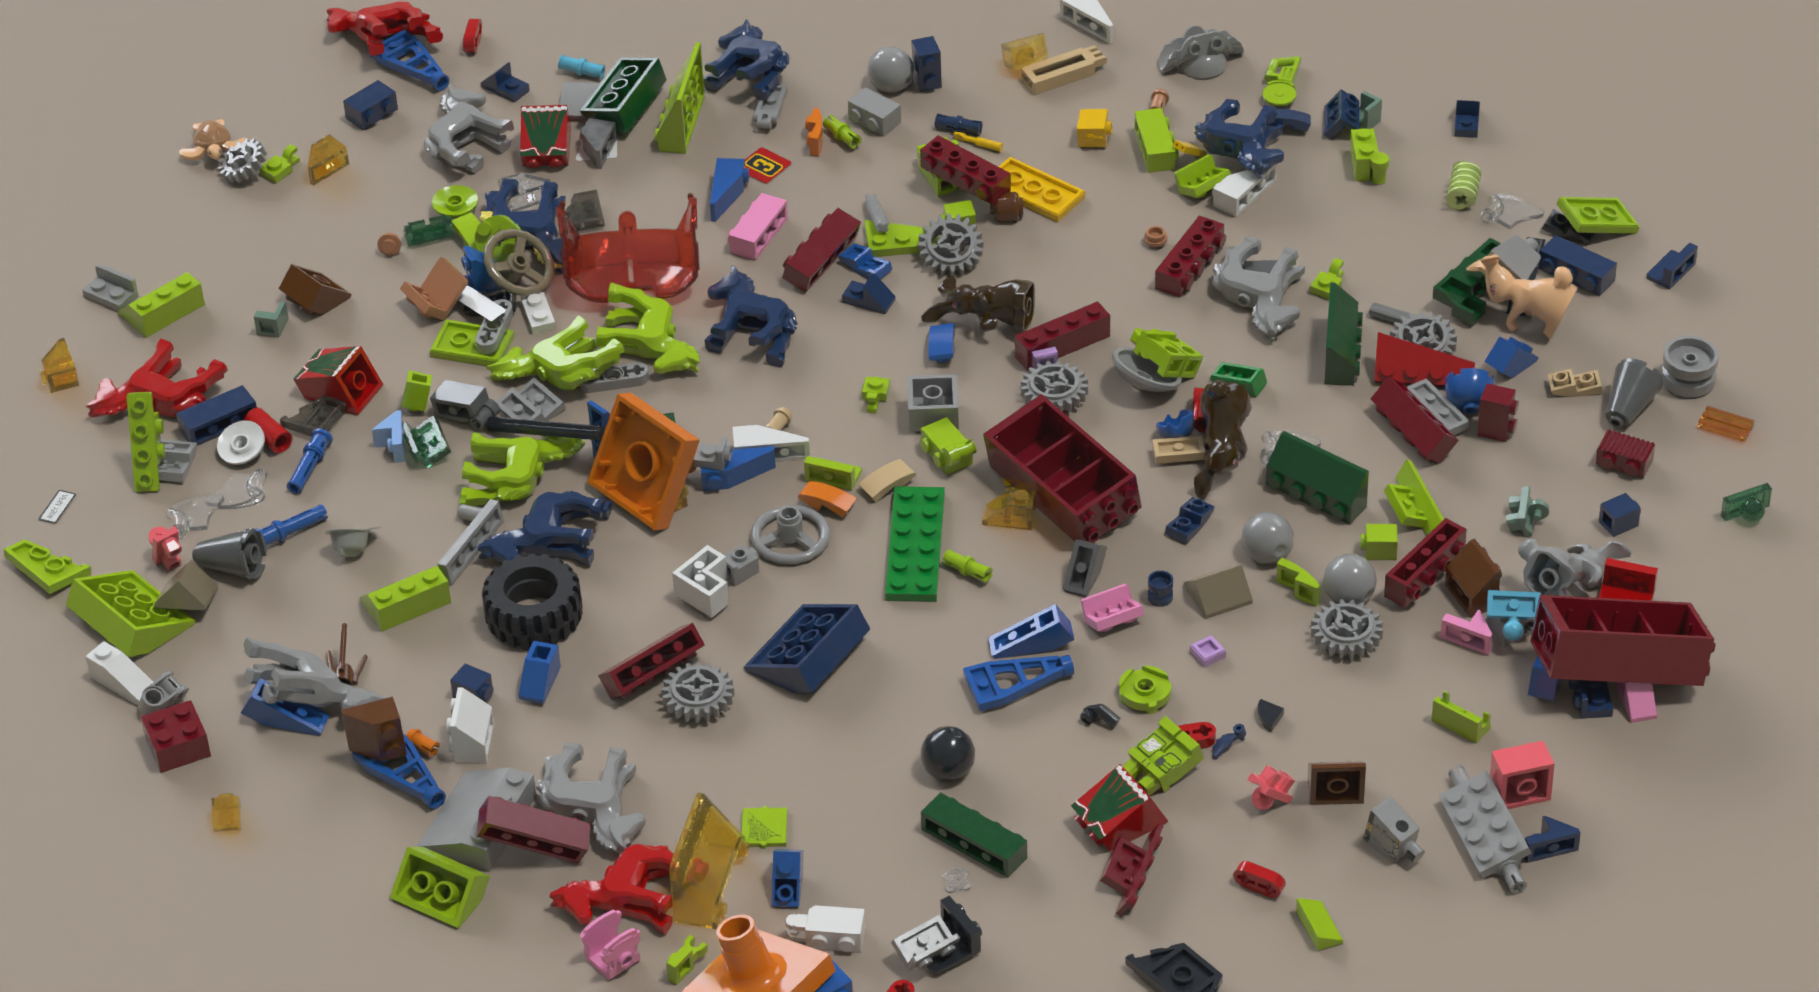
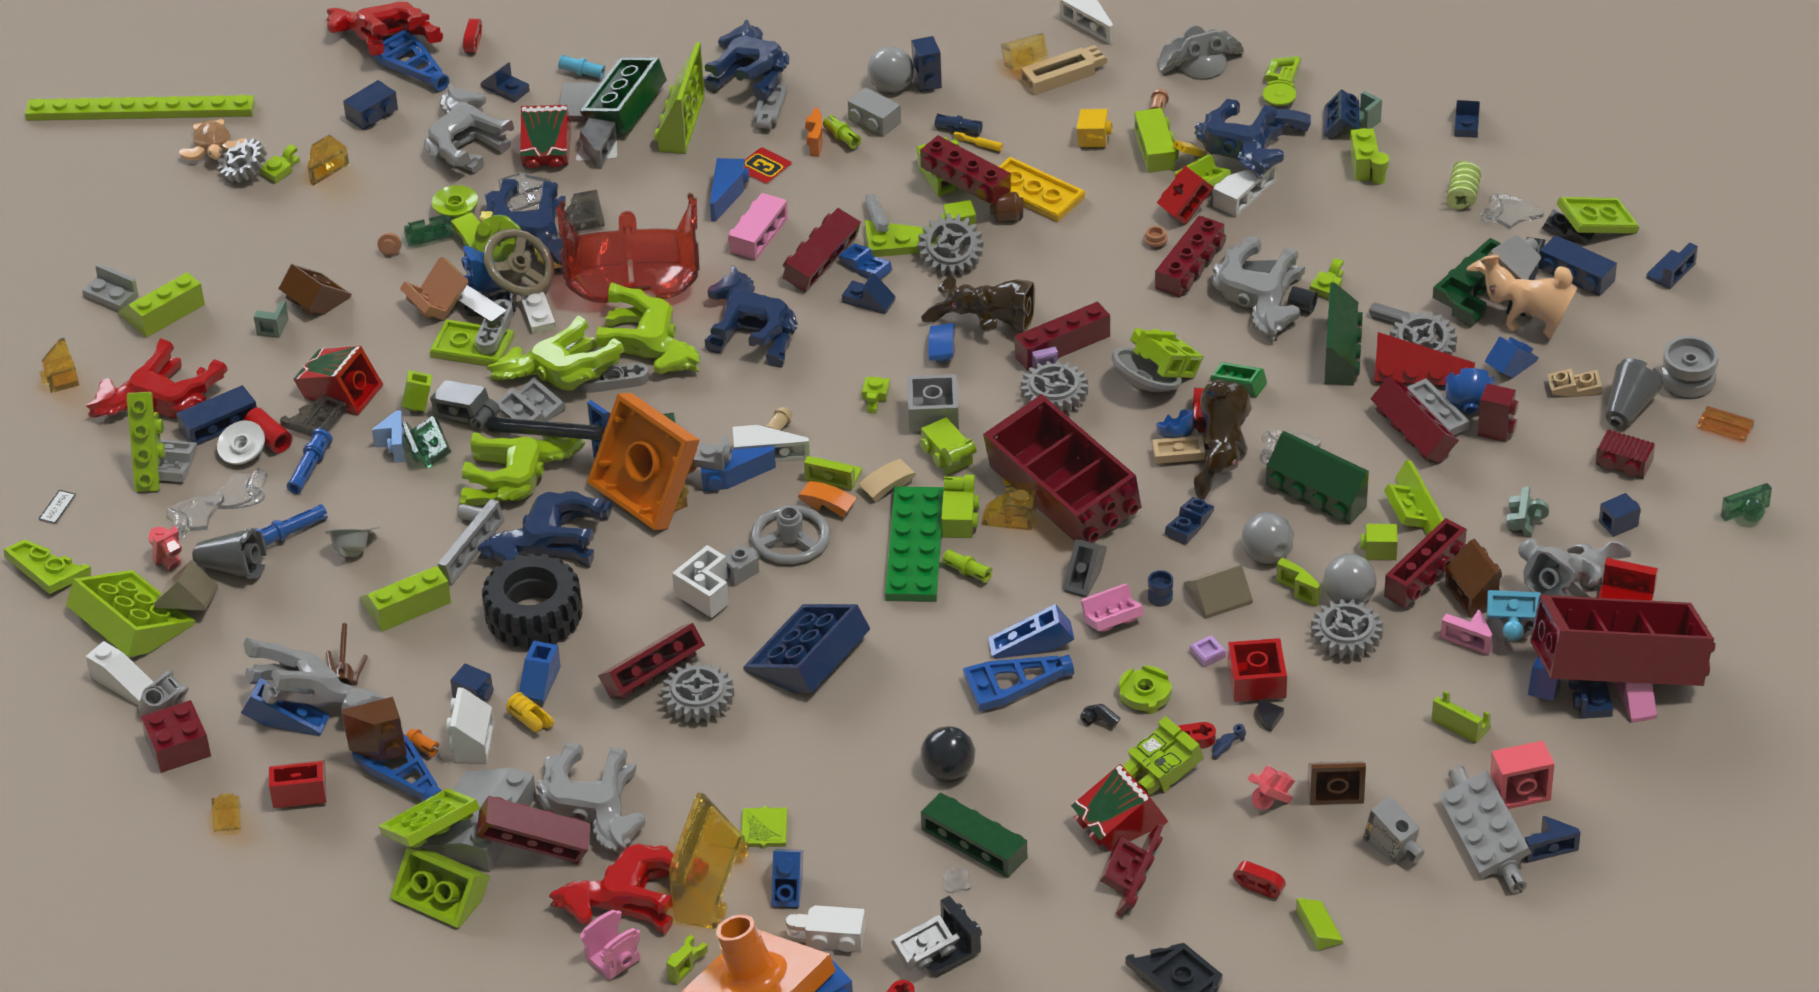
(140, 107): none -> lime plate
(298, 784): none -> red slope
(429, 818): none -> lime plate
(528, 712): none -> yellow hinge
(959, 507): none -> lime hinge
(1185, 194): none -> red brick
(1257, 670): none -> red brick
(1303, 299): none -> black beam

